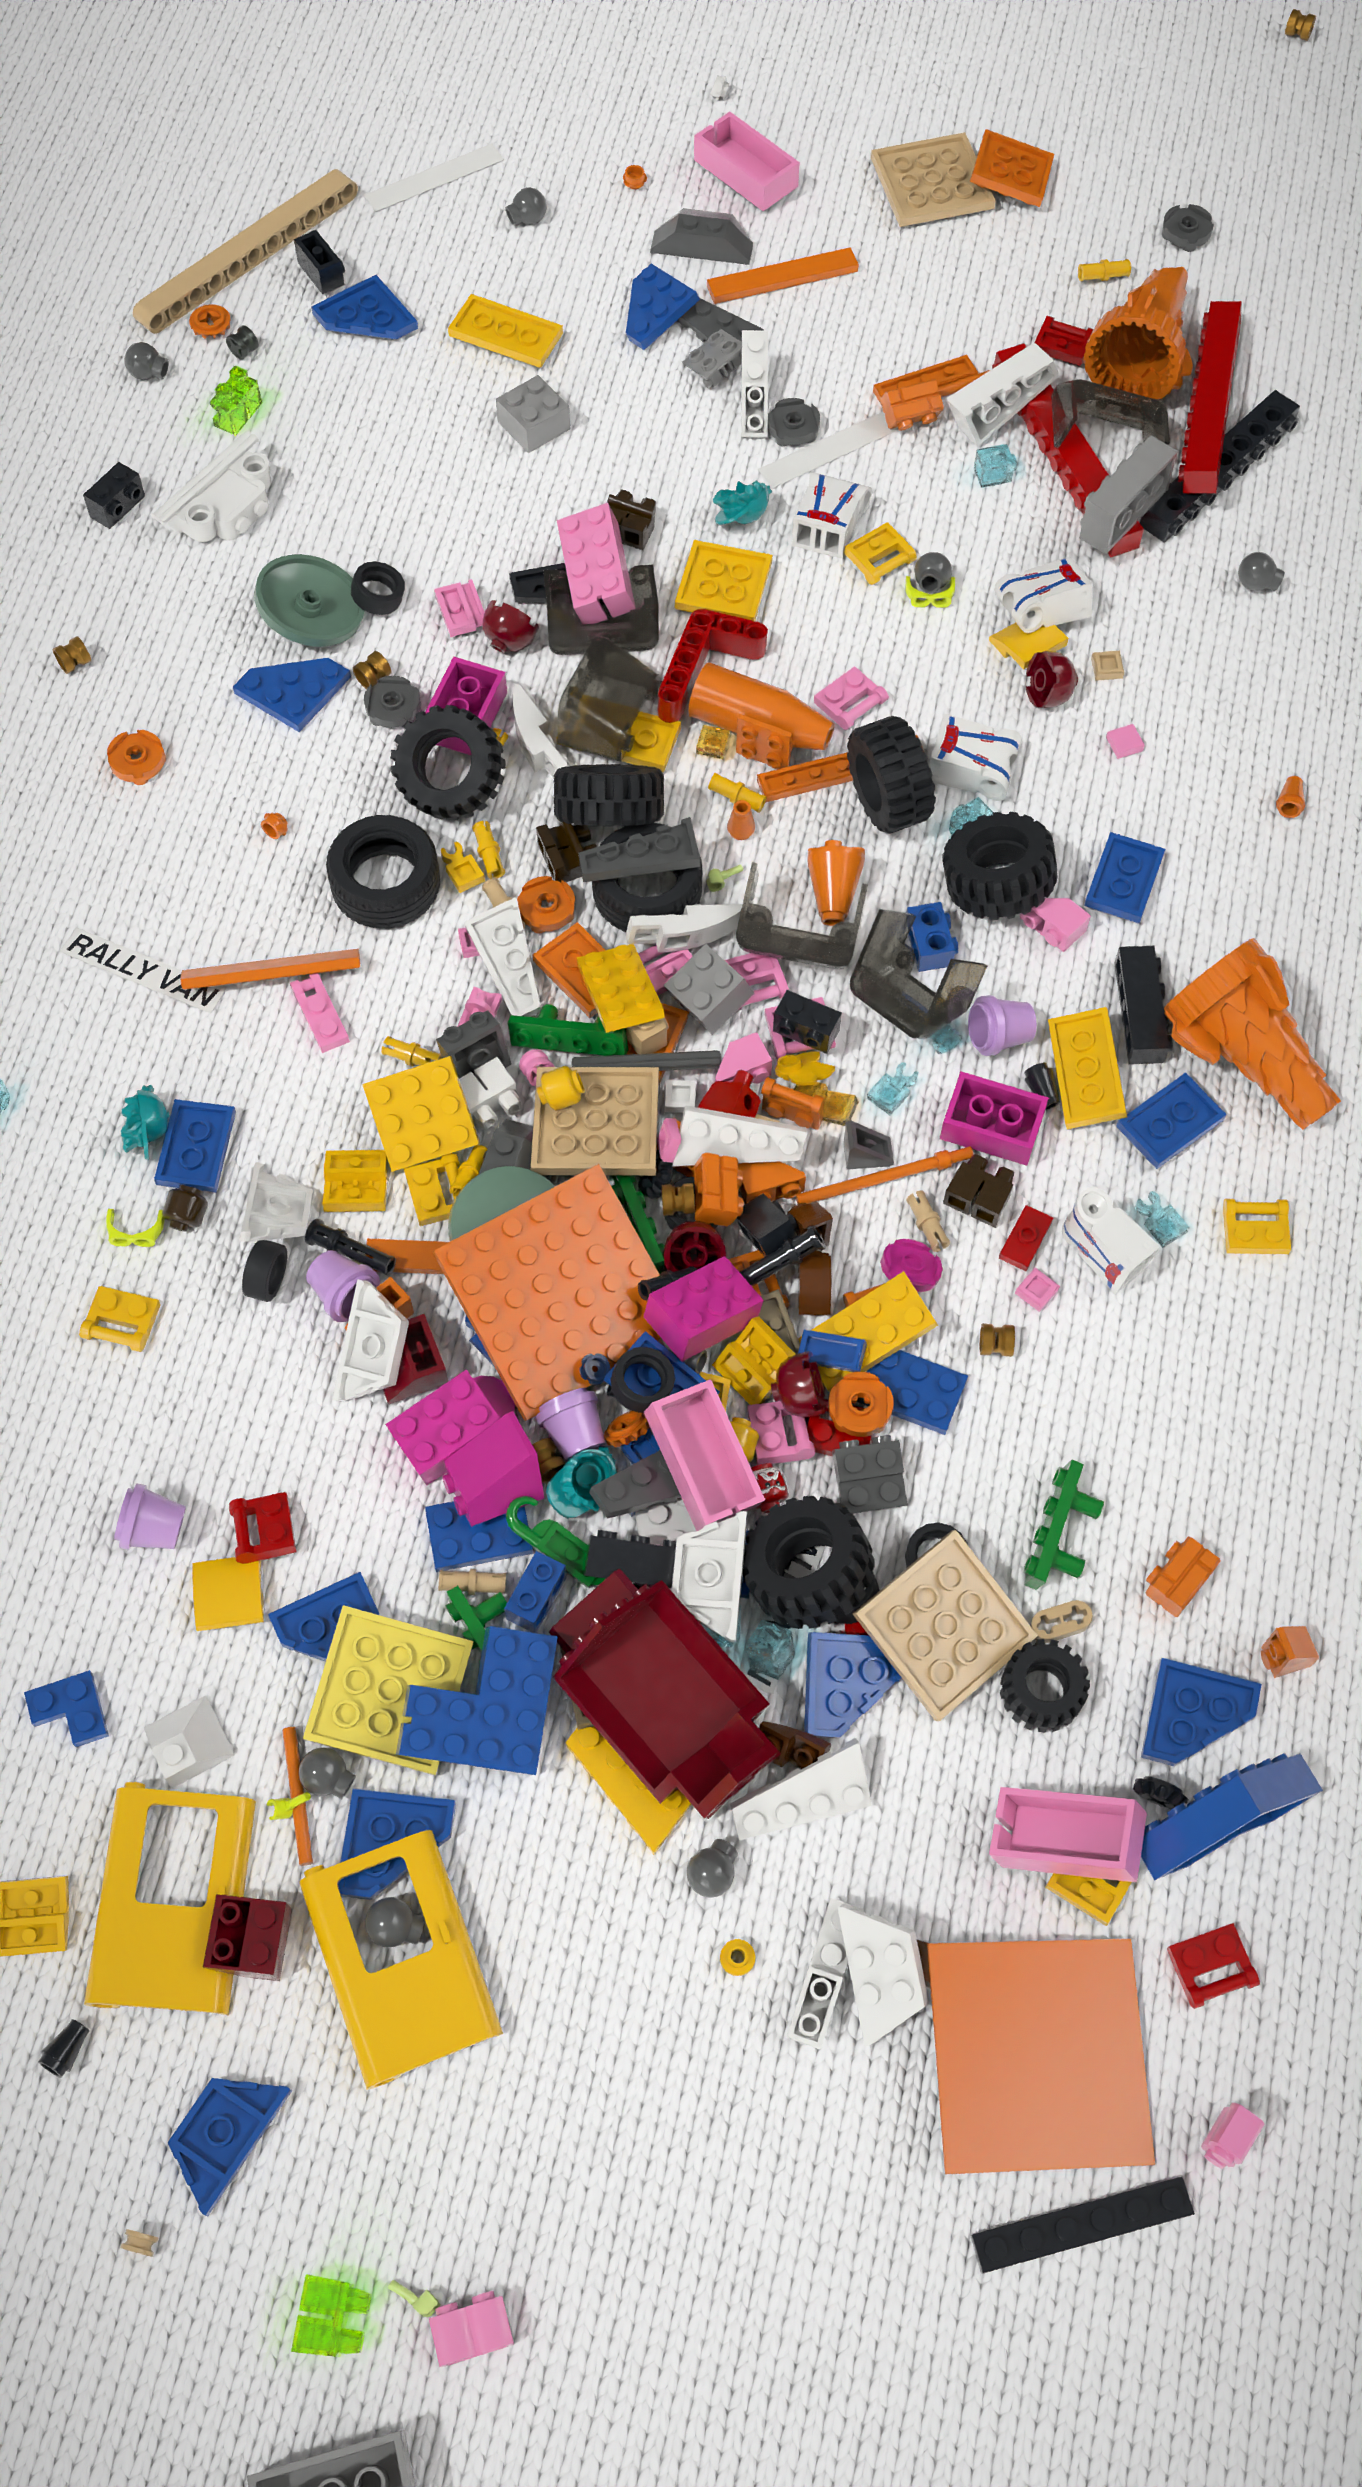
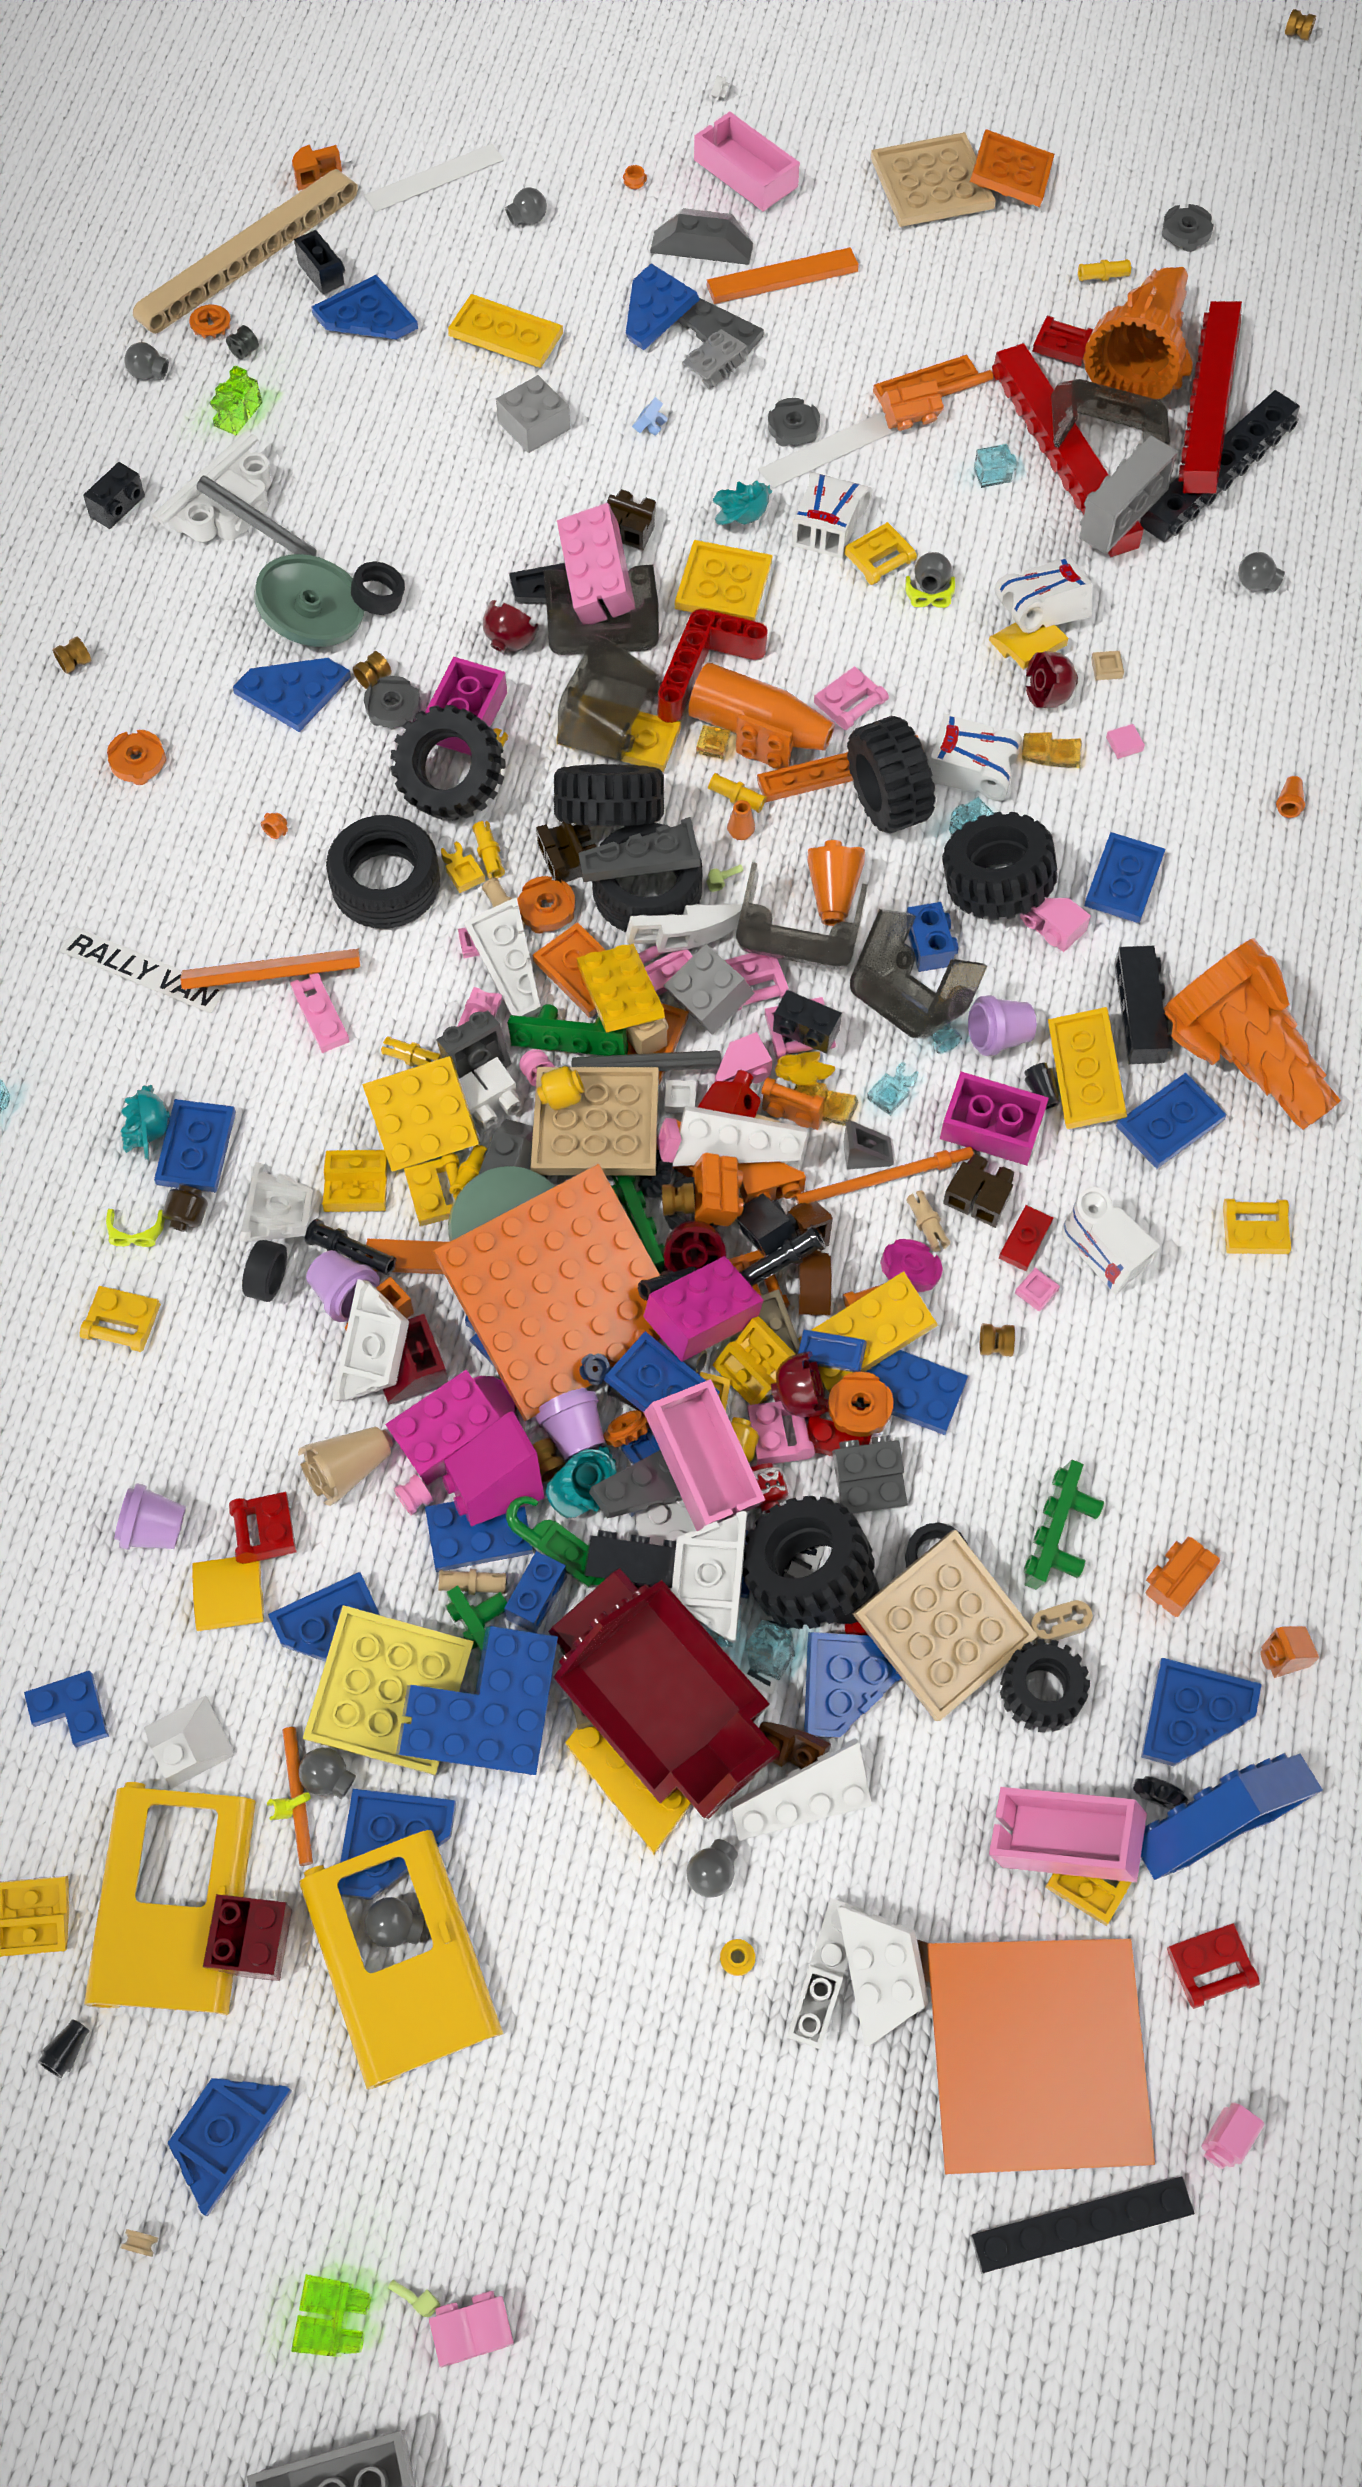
(254, 517): none -> axle
(313, 165): none -> orange brick
(343, 1461): none -> tan cone
(413, 1494): none -> bright pink wheel
(460, 607): bright pink plate -> none
(534, 734): white slope -> none
(645, 1356): black tyre -> none
(649, 417): none -> light blue tile
(754, 384): white slope -> none
(1001, 393): white wedge -> none
(1046, 751): none -> clear yellow slope
(1162, 1223): clear light blue plate -> none

